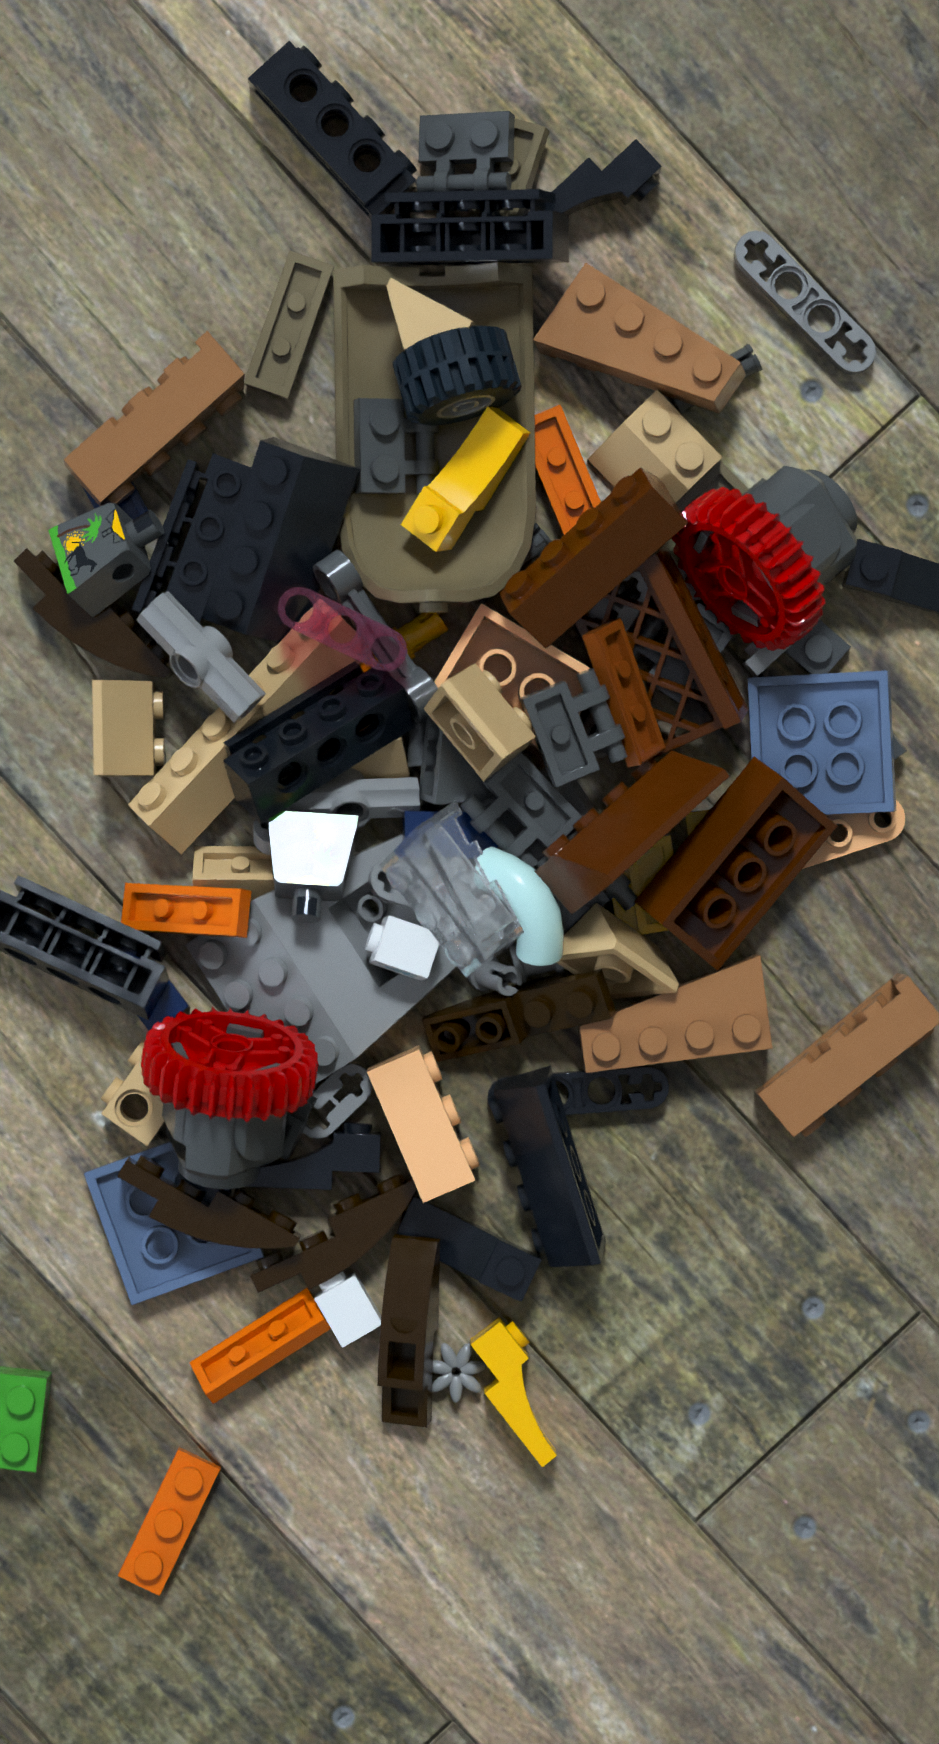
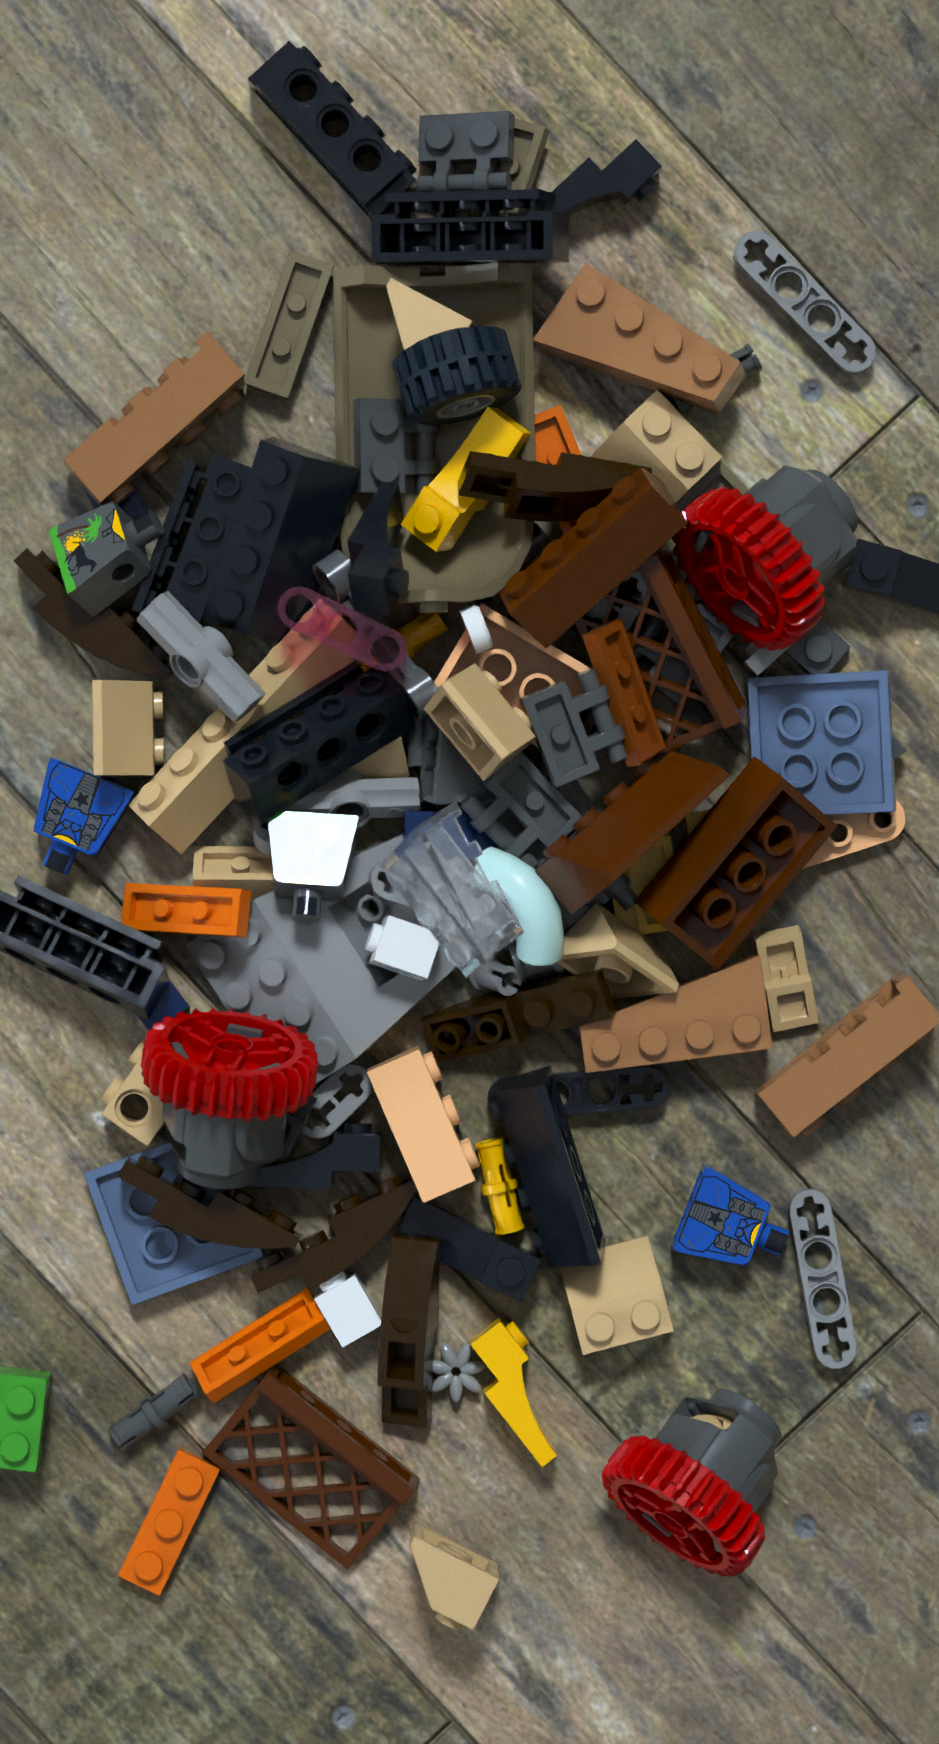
(77, 813): none -> torso
(154, 1412): none -> dark grey pin
(342, 1441): none -> reddish brown fence
(377, 566): none -> black slope
(453, 1577): none -> tan slope
(476, 628): none -> white tile
(499, 1186): none -> yellow pin
(542, 490): none -> dark brown slope
(617, 1298): none -> tan slope
(700, 1481): none -> red piece
(726, 1221): none -> torso
(786, 978): none -> tan slope
(818, 1278): none -> light grey beam

